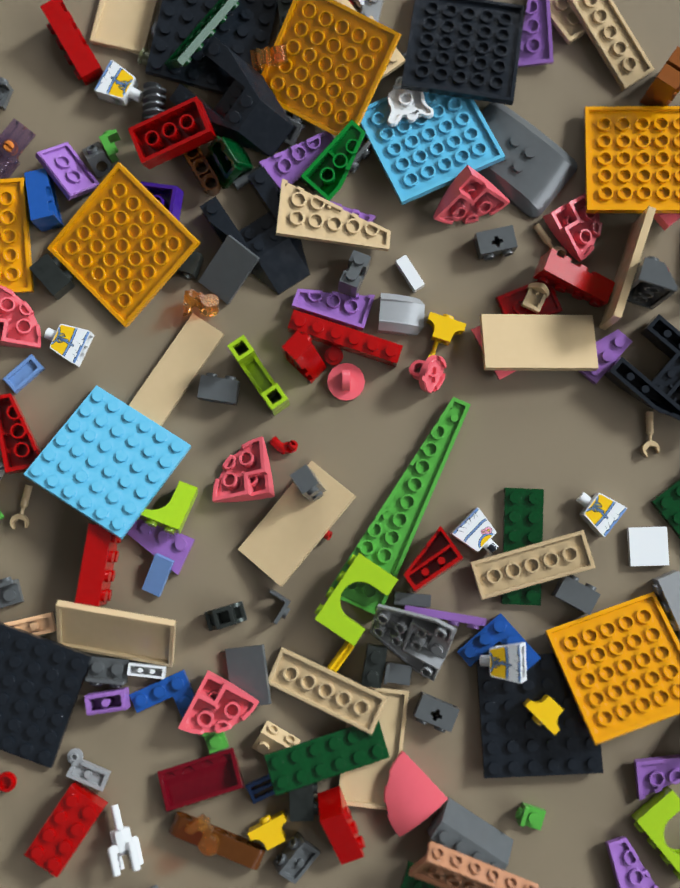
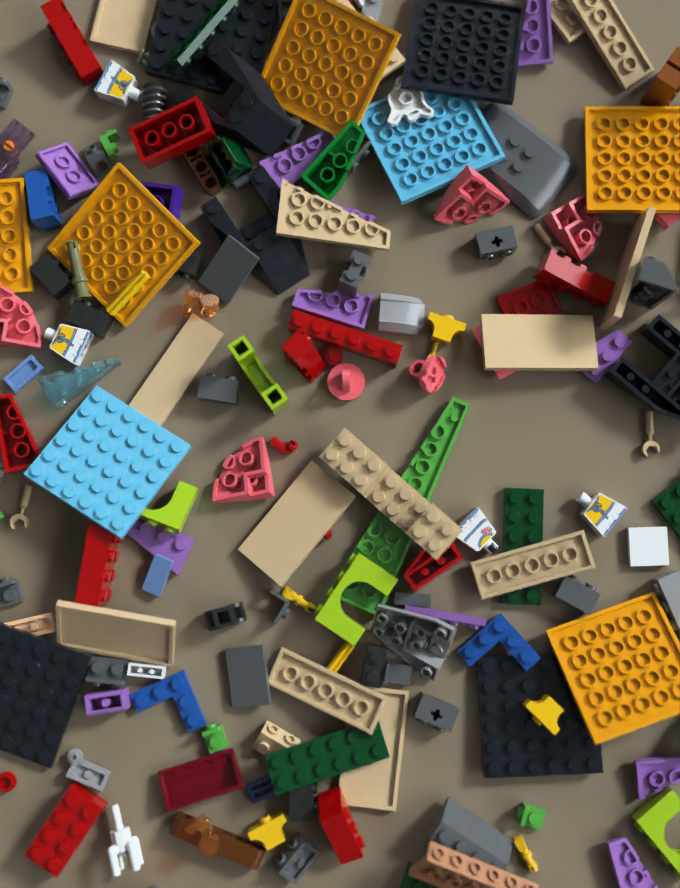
(66, 386): none -> clear light blue wedge
(78, 280): none -> olive pin
(88, 318): none -> pearl dark grey brick
(127, 293): none -> yellow axle
(217, 706): coral brick -> none
(268, 56): clear orange leg -> none
(291, 595): none -> yellow piece
(308, 483): dark grey brick -> none
(391, 494): none -> tan bracket
(409, 273): white piece -> none
(410, 795): coral brick -> none
(506, 662): torso -> none
(525, 853): none -> yellow piece
(535, 296): tan tile -> none

